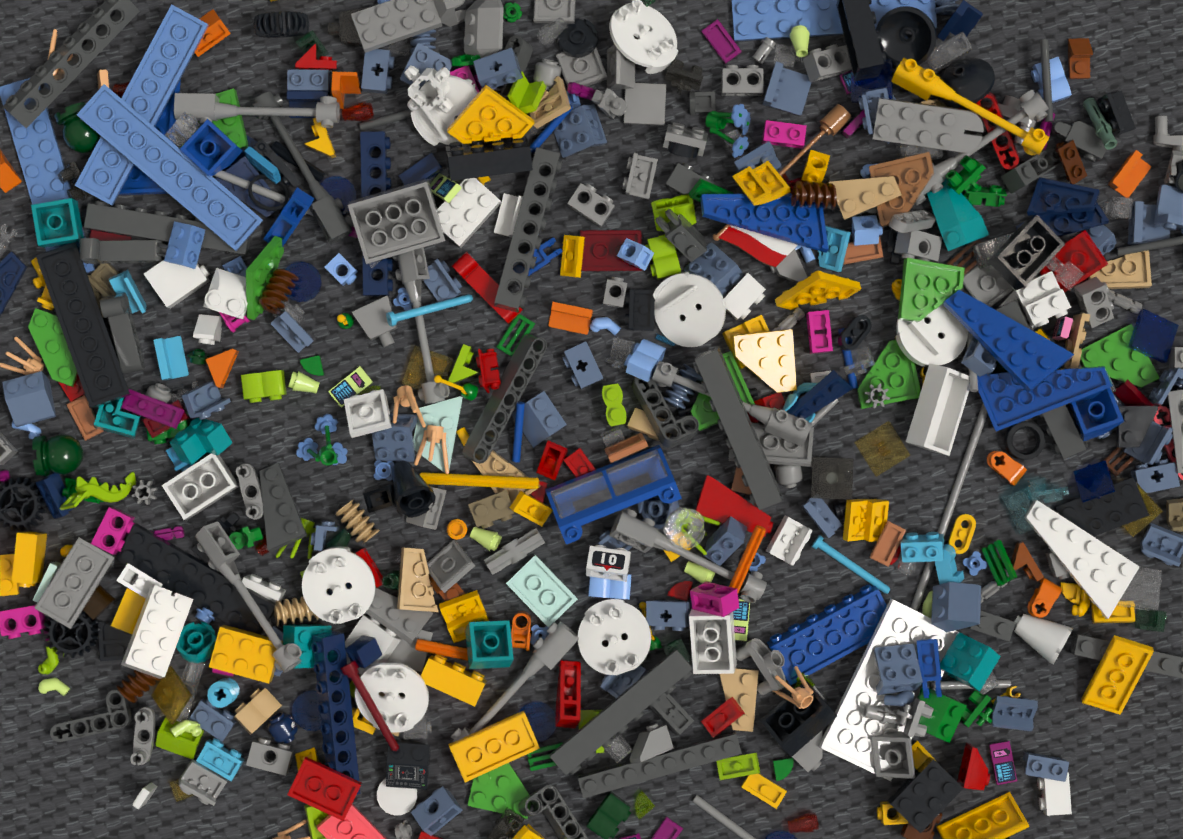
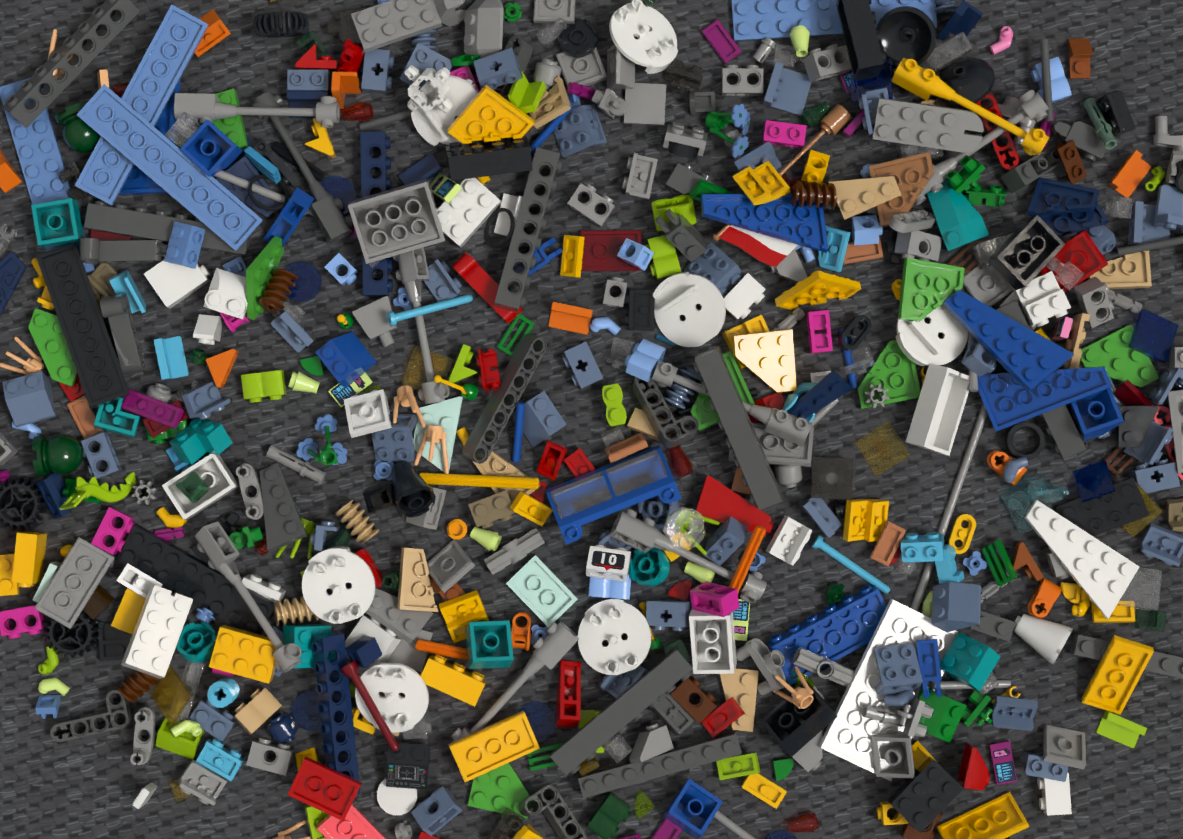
(47, 705): none -> medium blue tile
(105, 453): none -> sand blue brick
(170, 521): none -> yellow arm
(193, 487): none -> clear green panel
(296, 464): none -> light grey pin
(346, 358): none -> blue slope
(351, 57): none -> red hips
(512, 226): none -> black piece
(588, 766): none -> clear yellow tile
(649, 568): none -> teal cylinder
(681, 464): none -> clear red cone
(692, 809): none -> blue slope
(698, 710): none -> reddish brown brick
(813, 115): none -> clear green cone
(813, 662): none -> light grey piece
(834, 593): none -> dark green plate
(1004, 41): none -> bright pink arm
(1012, 467): none -> sand blue arm
(1064, 746): none -> light grey tile
(1120, 729): none -> lime panel
(1154, 182): none -> lime arm

